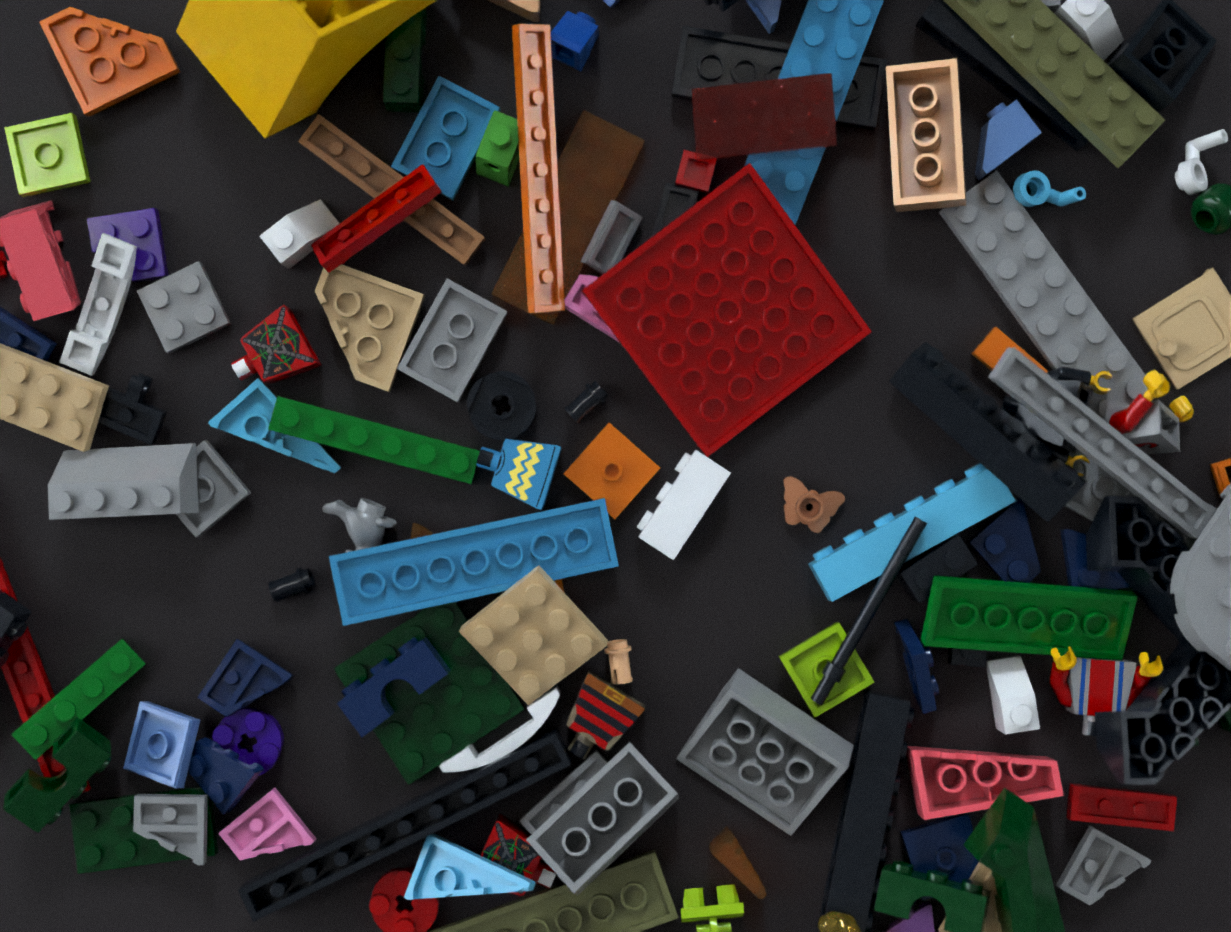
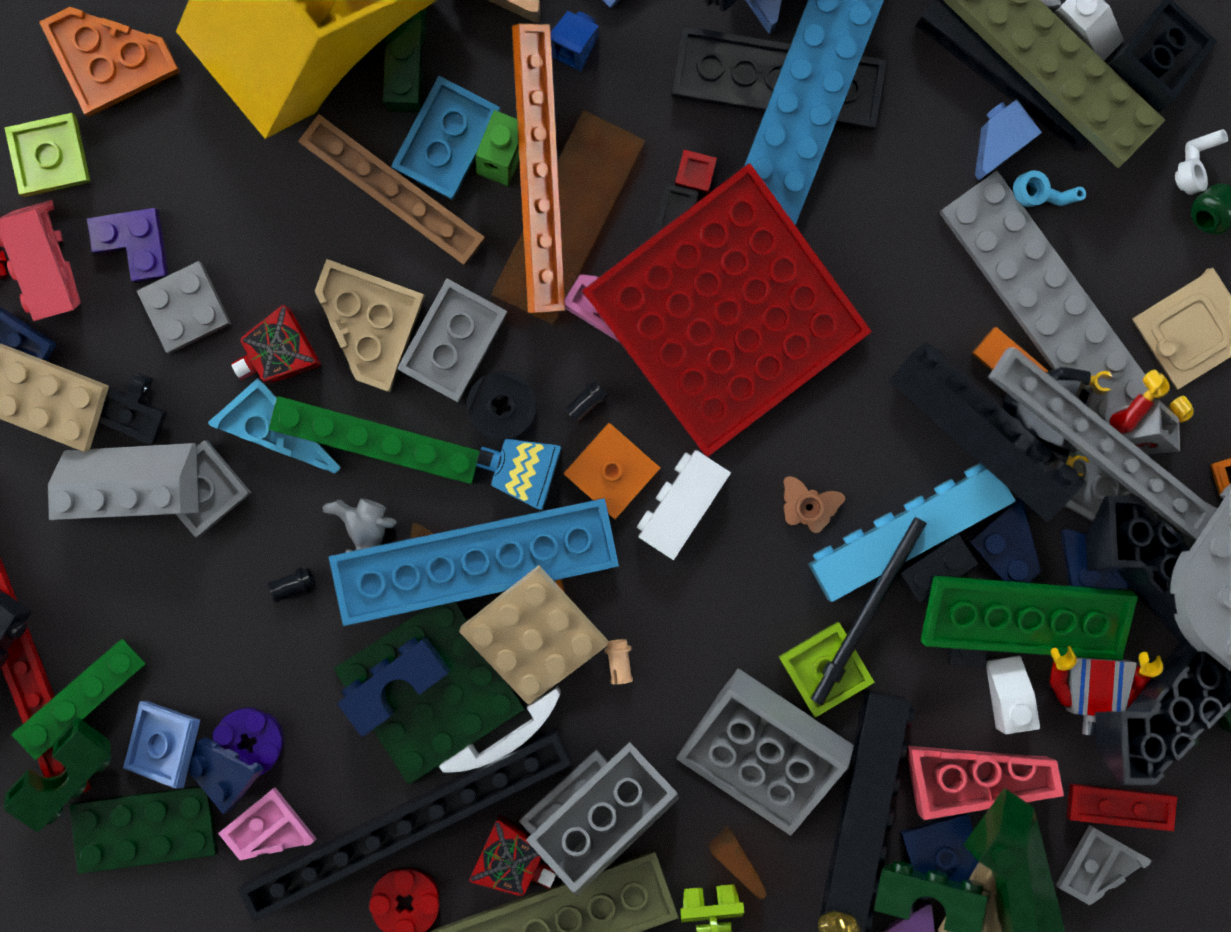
(102, 306): white slope -> none
(174, 822): light grey wing -> none
(242, 679): dark blue wing -> none
(294, 233): white slope -> none
(375, 218): red plate -> none
(454, 871): medium azure wing -> none
(600, 715): torso -> none
(611, 237): light grey tile -> none
(764, 117): clear red plate -> none
(918, 661): dark blue wing -> none
(926, 135): light nougat brick -> none

